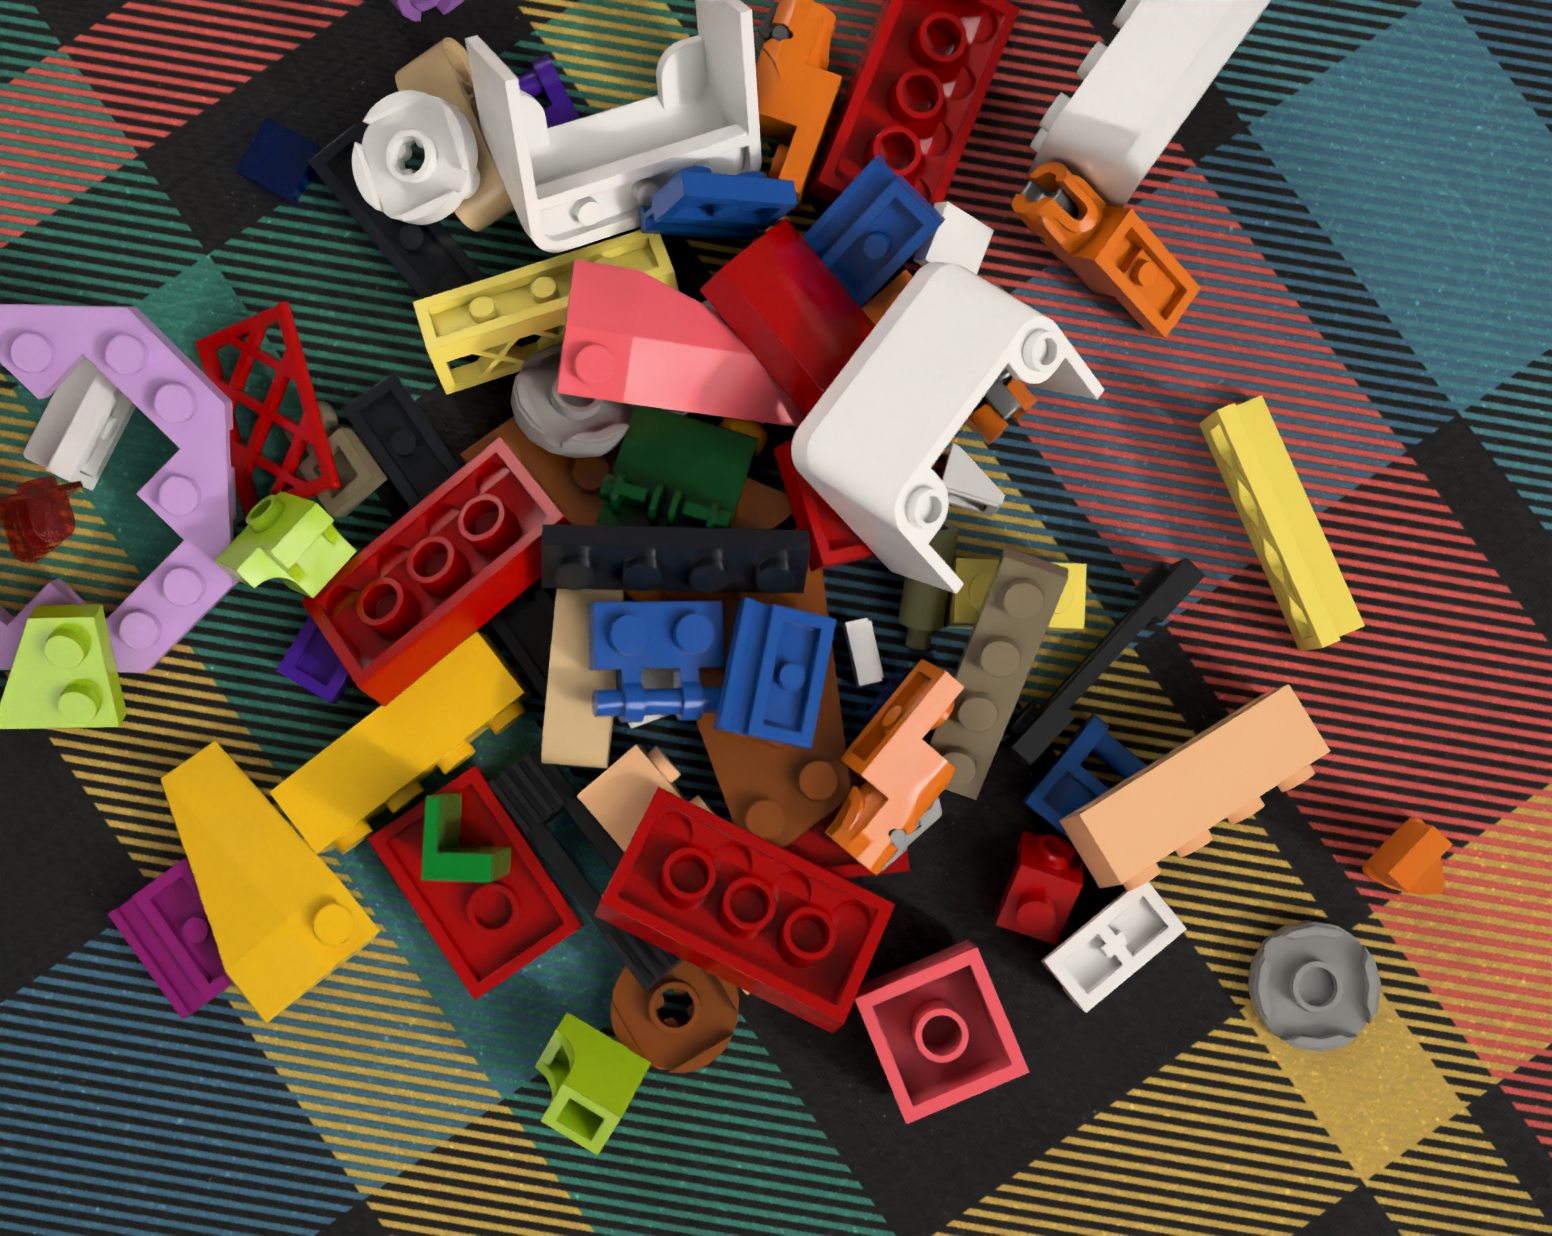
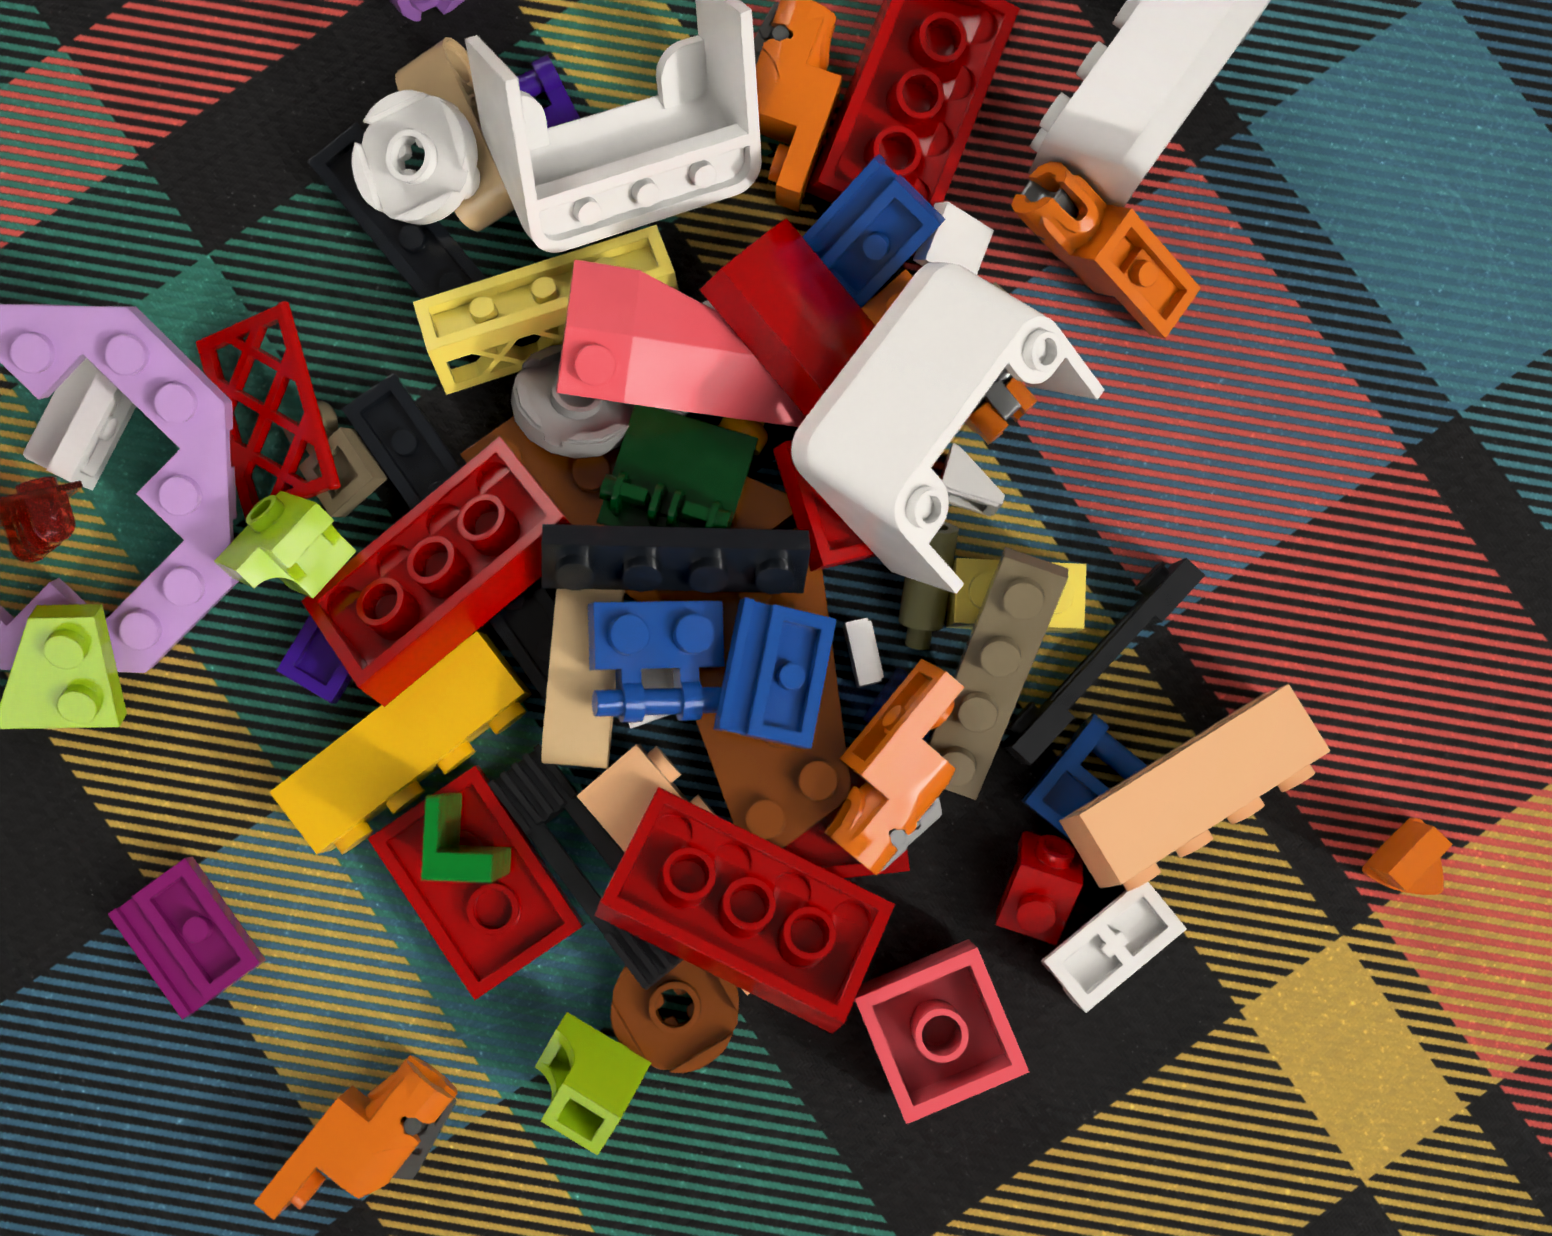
(266, 893): yellow wedge -> none
(279, 161): clear blue tile -> none
(367, 1140): none -> orange plate
(717, 204): blue plate -> none
(1281, 524): light yellow fence -> none
(1314, 985): light grey tile -> none

